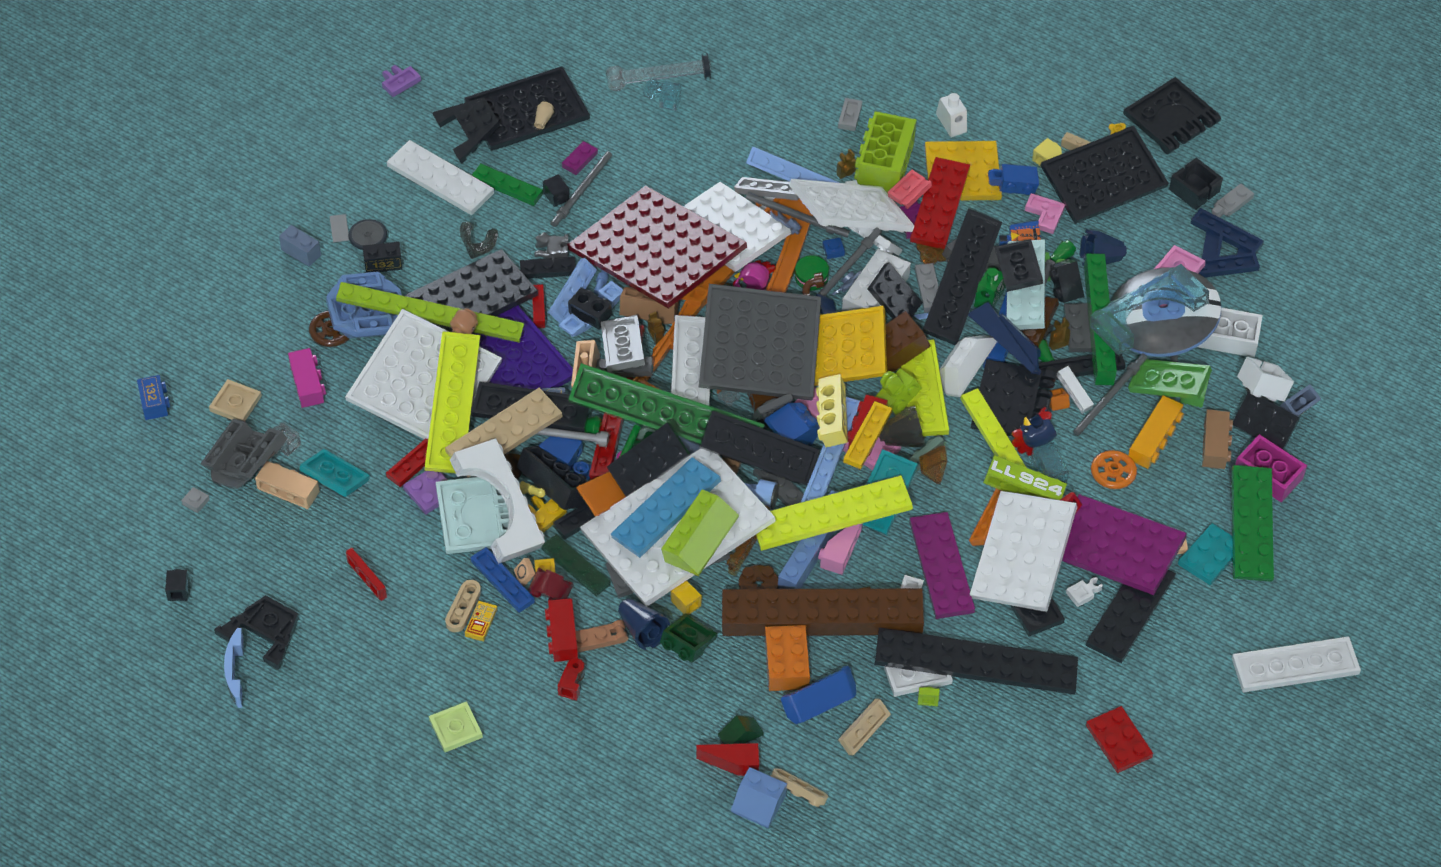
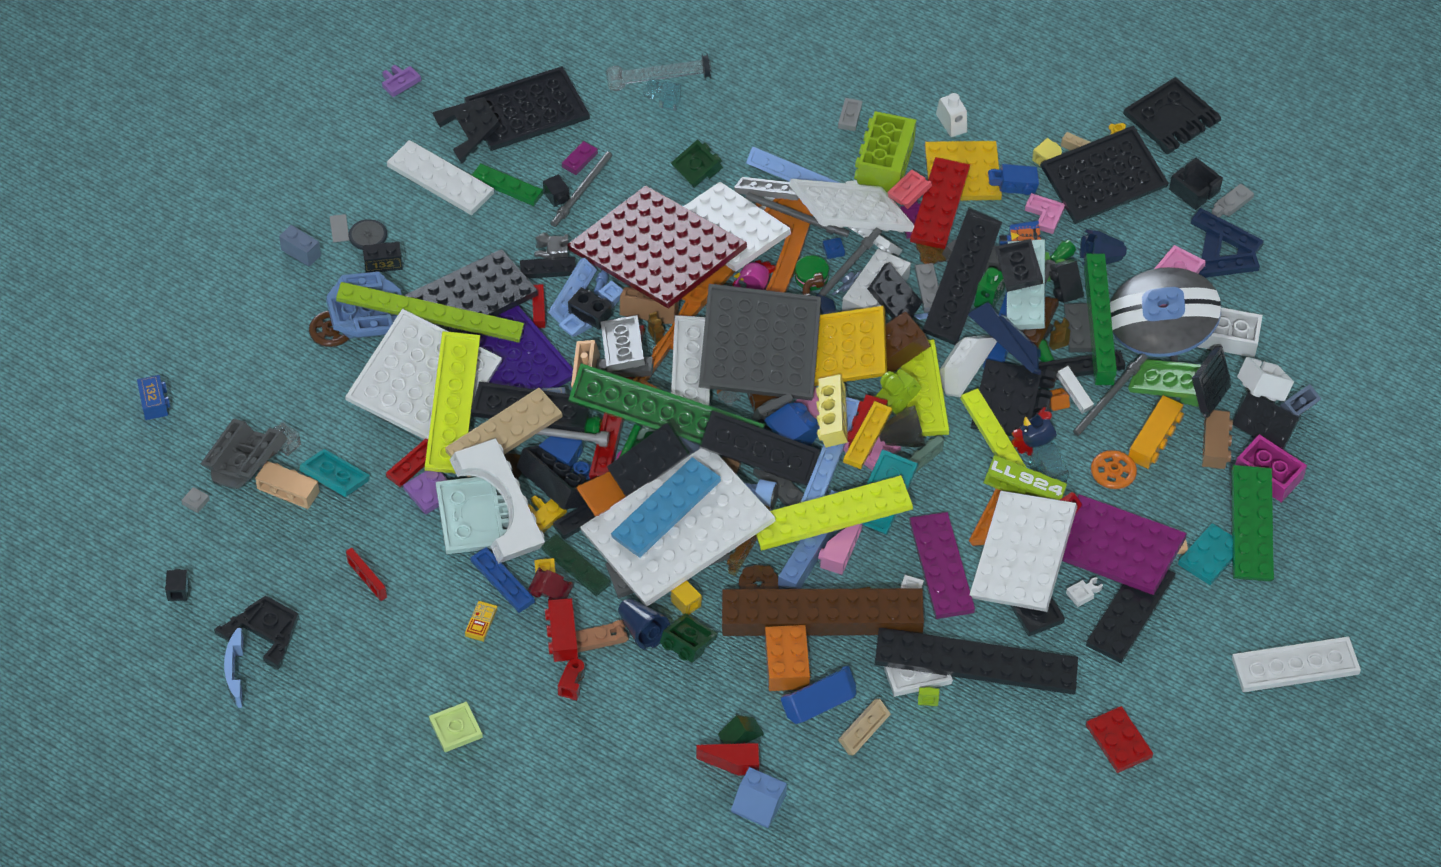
(235, 401): tan plate -> none
(306, 377): dark pink brick -> none
(463, 599): tan plate -> none
(464, 321): nougat head -> none
(477, 249): clear smoke helmet -> none
(524, 571): light nougat tile -> none
(532, 490): light yellow piece -> none
(543, 114): tan cone -> none
(697, 163): none -> dark green plate
(699, 533): lime slope -> none
(789, 223): sand blue plate -> none
(801, 788): tan plate -> none
(847, 165): pearl gold plate -> none
(934, 464): clear orange slope -> none
(1174, 285): clear light blue arch -> none
(1211, 381): none -> black hinge

